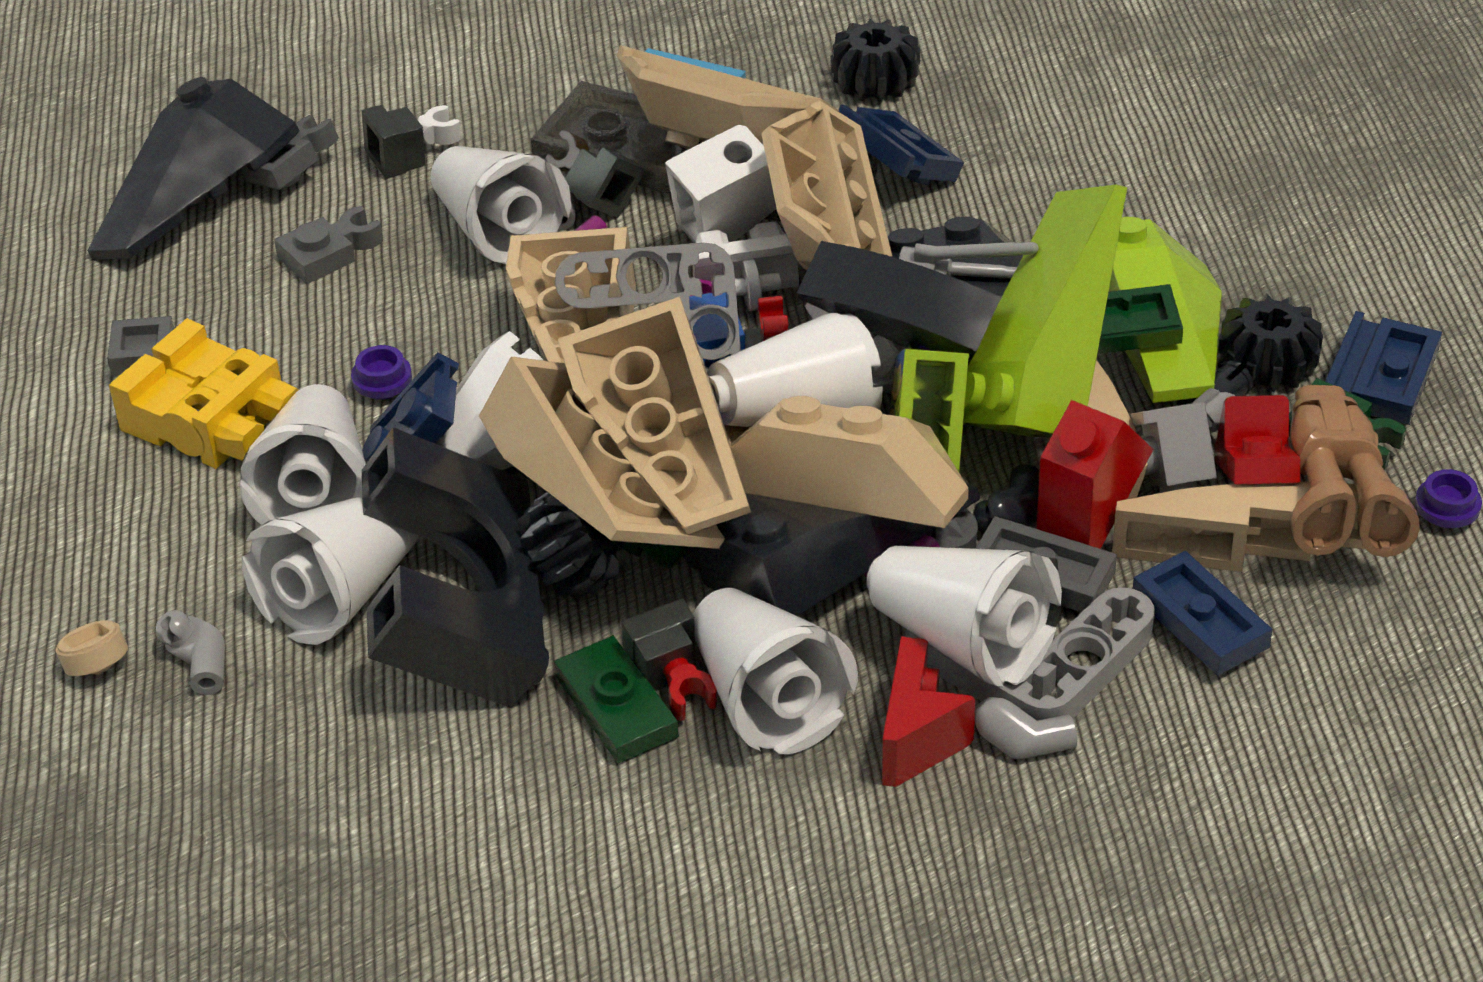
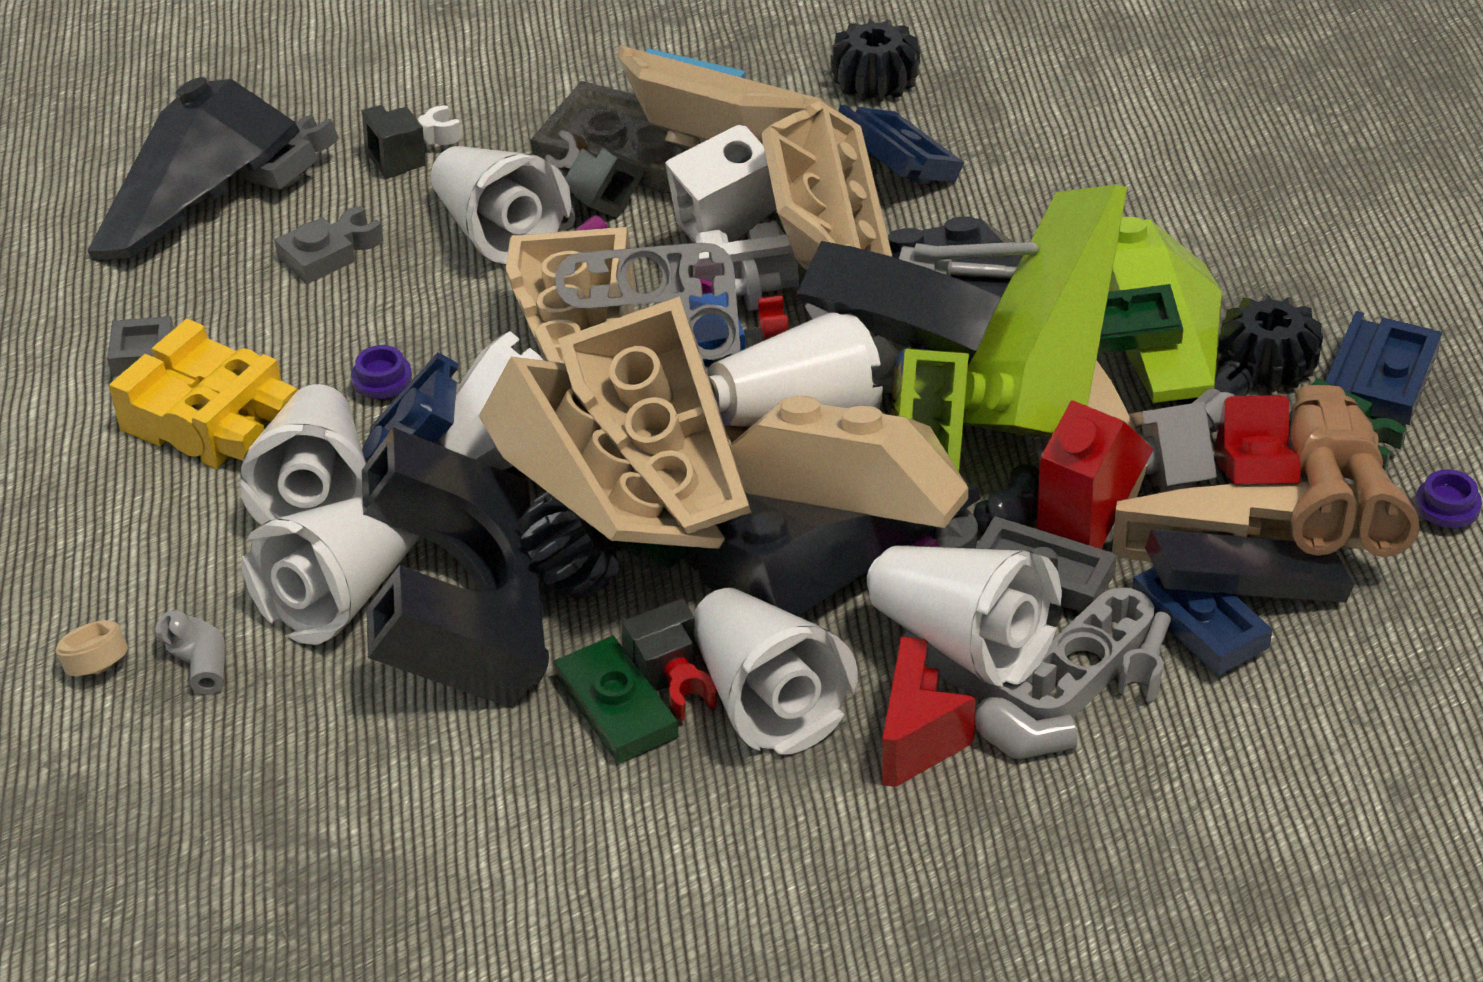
(1145, 664): none -> light grey hand
(1246, 566): none -> black tile

